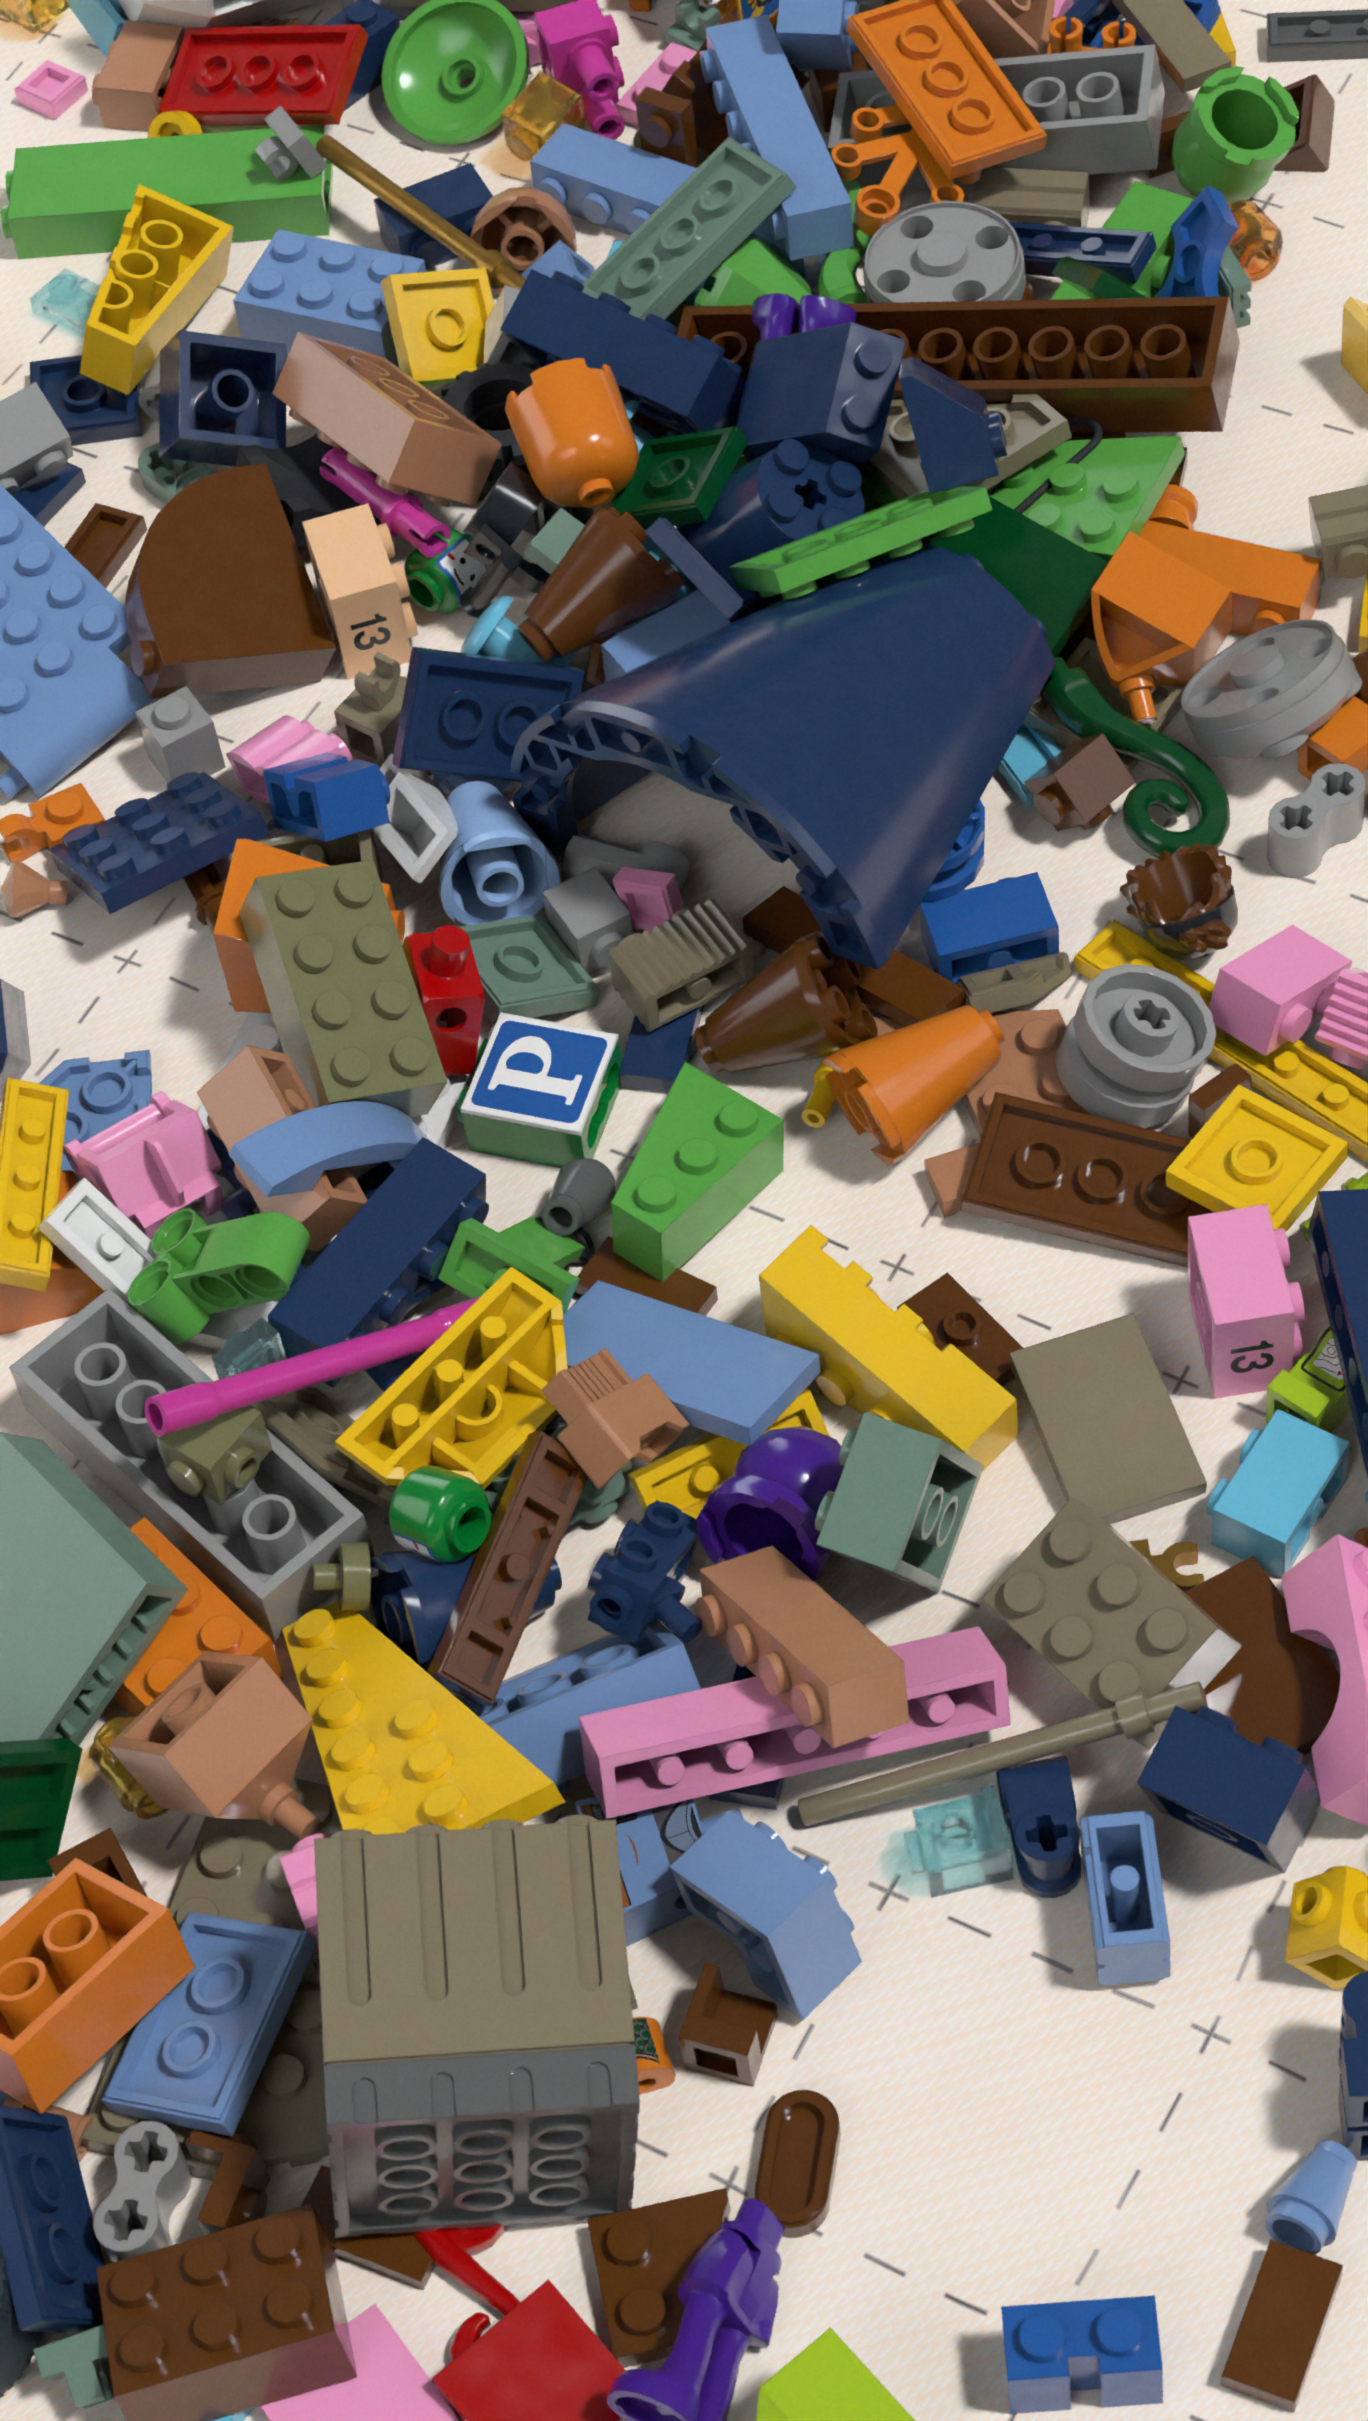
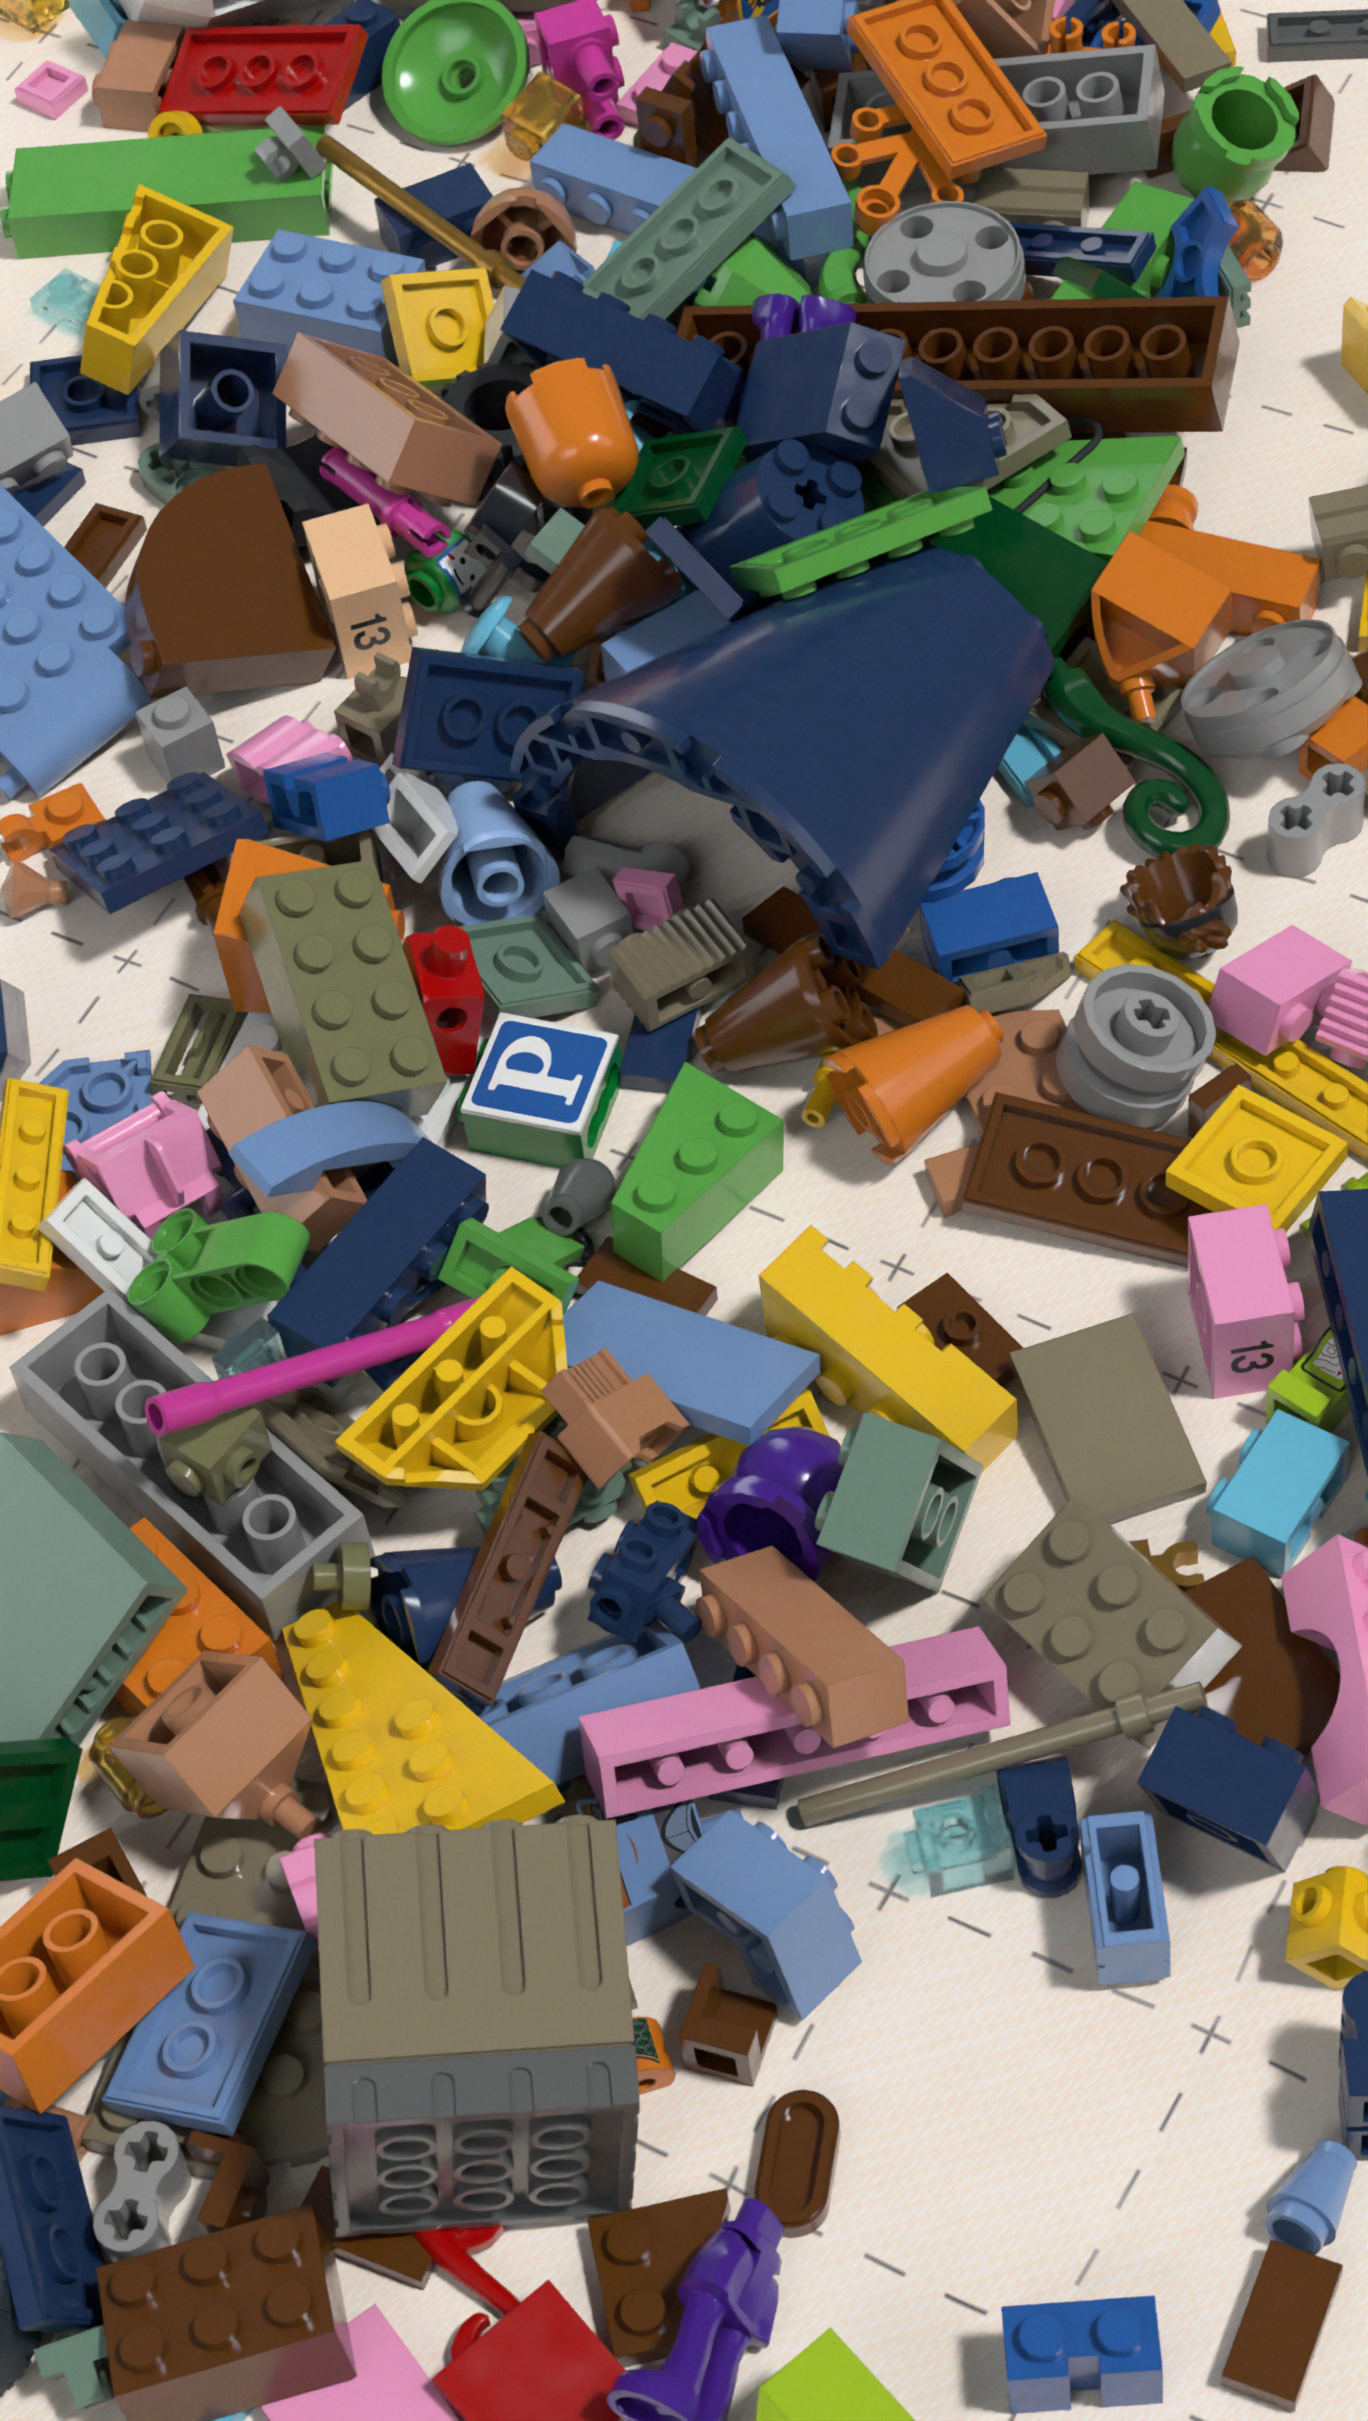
(188, 1084): none -> olive tile
(439, 1514): green head -> none

